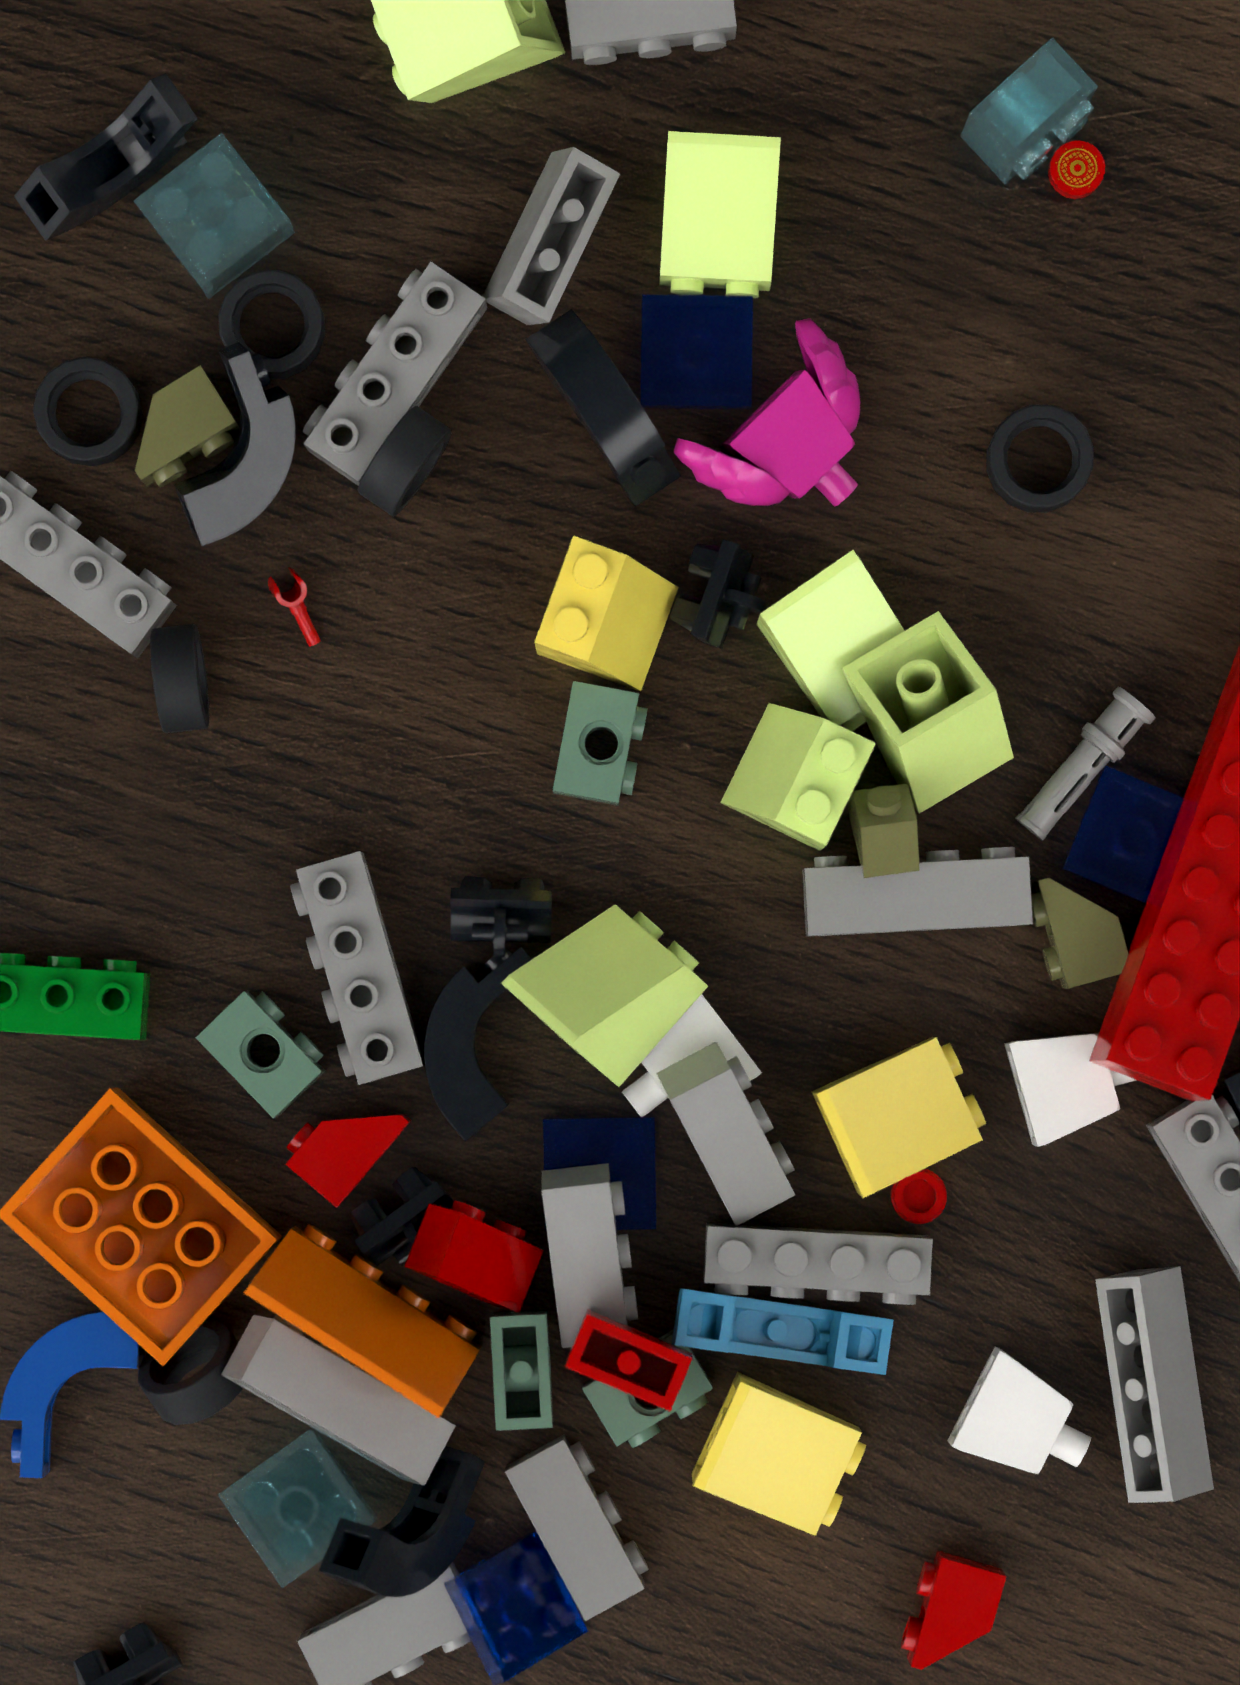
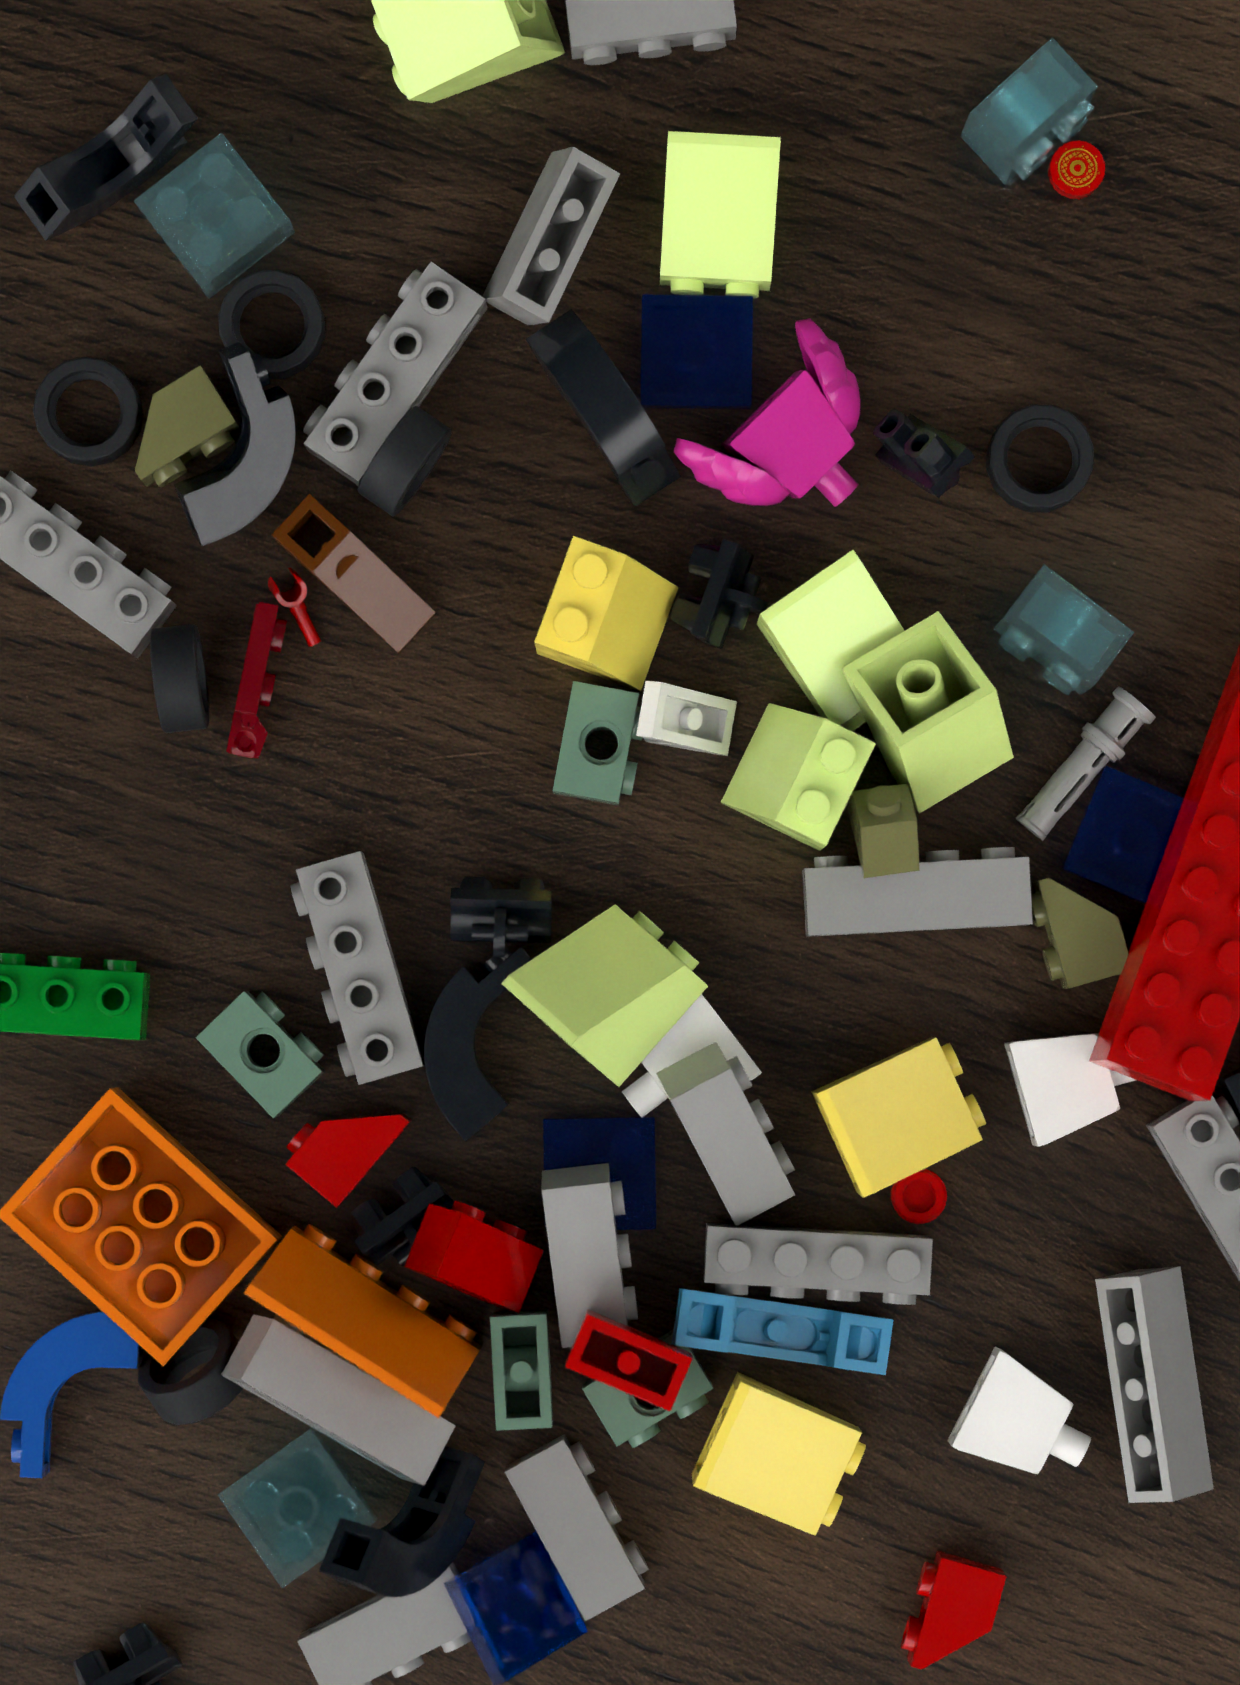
(256, 685): none -> dark red hinge
(353, 573): none -> reddish brown slope
(685, 718): none -> white slope
(920, 452): none -> black hips
(1061, 632): none -> clear light blue brick

